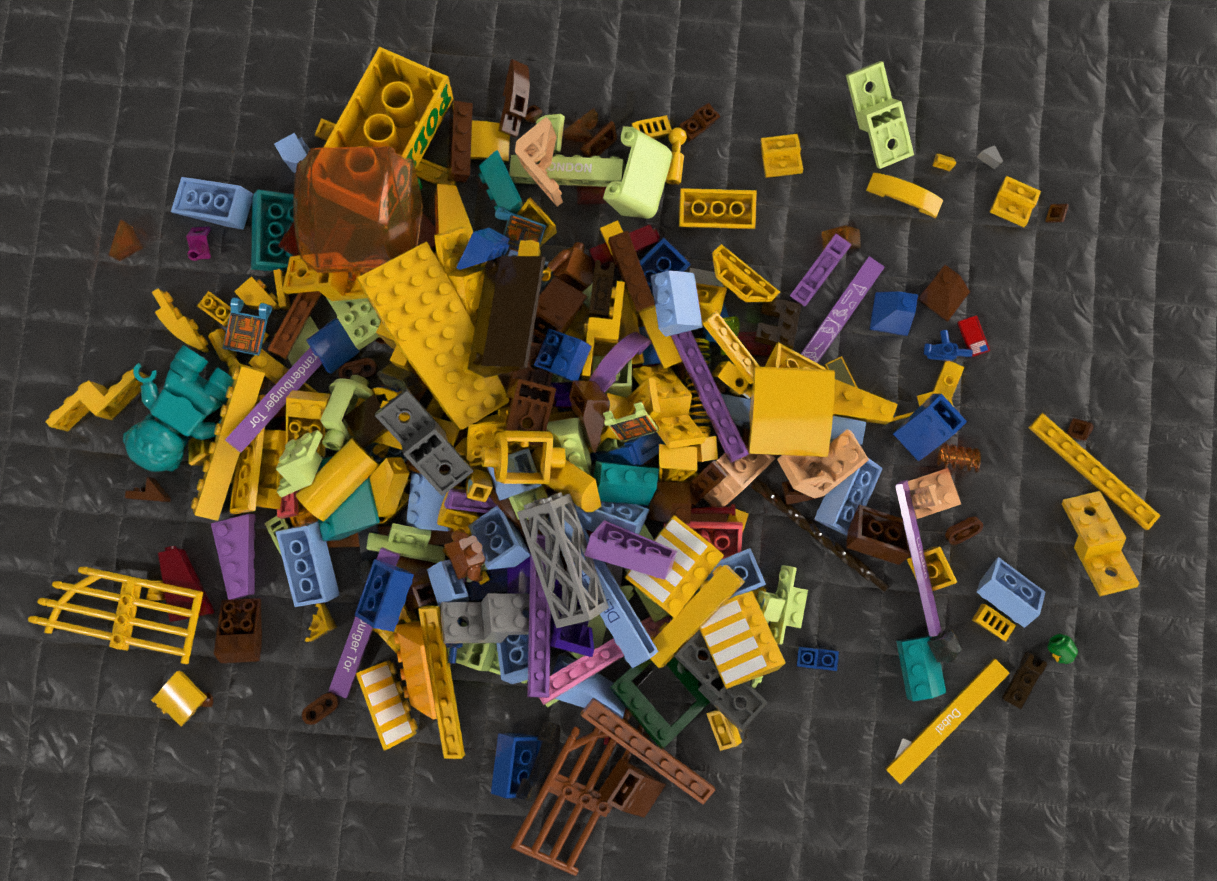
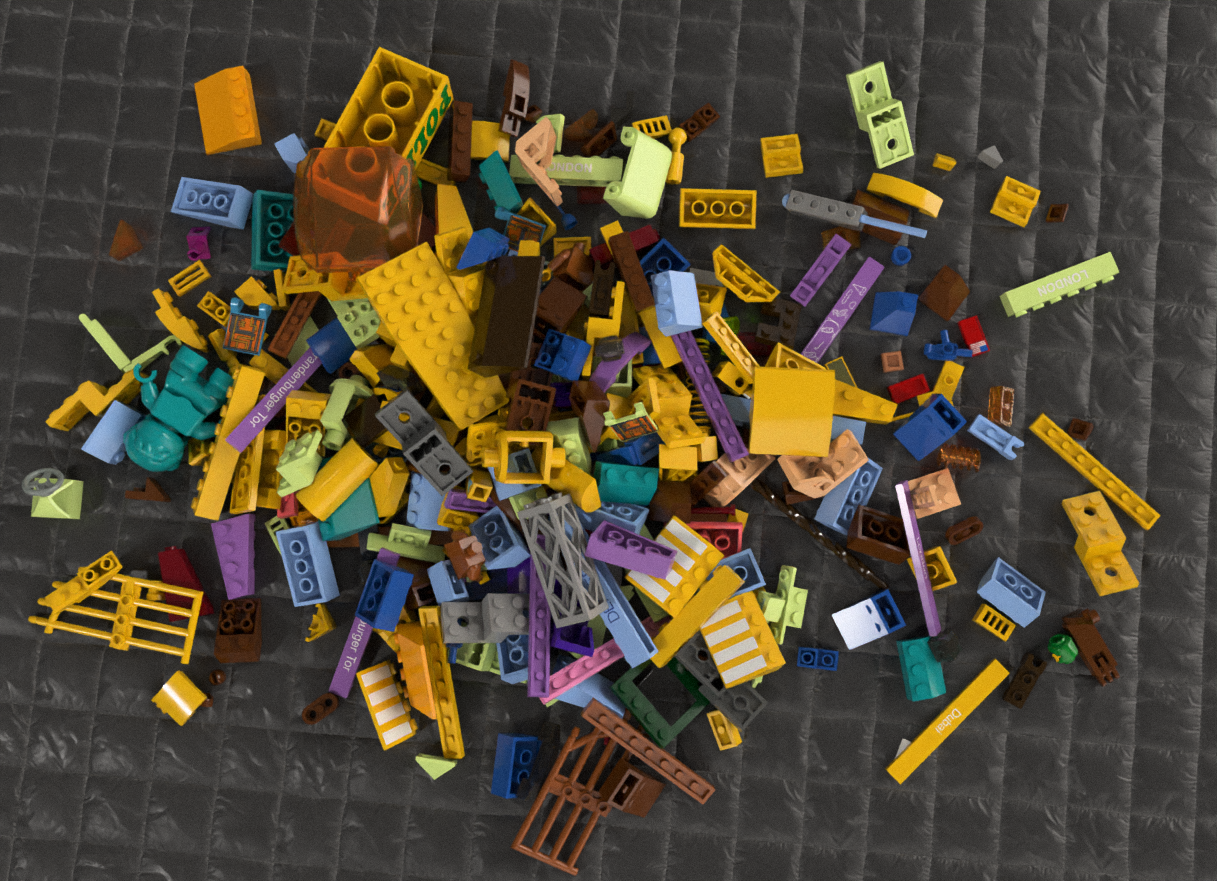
(53, 496): none -> yellowish green piece
(85, 583): none -> yellow slope
(107, 437): none -> light blue slope
(115, 351): none -> yellowish green hinge
(193, 284): none -> yellow tile
(220, 676): none -> reddish brown hinge
(227, 111): none -> light orange slope
(371, 360): none -> yellow slope
(435, 765): none -> yellowish green slope
(566, 243): none -> yellow tile
(568, 221): none -> blue hinge
(610, 348): none -> clear smoke head
(839, 213): none -> light grey piece
(868, 619): none -> slope
(881, 210): none -> reddish brown slope
(892, 361): none -> nougat tile
(900, 255): none -> blue tile
(908, 389): none -> red tile
(995, 436): none -> light blue plate
(1001, 405): none -> clear orange slope
(1062, 283): none -> yellowish green brick
(1090, 645): none -> reddish brown hinge

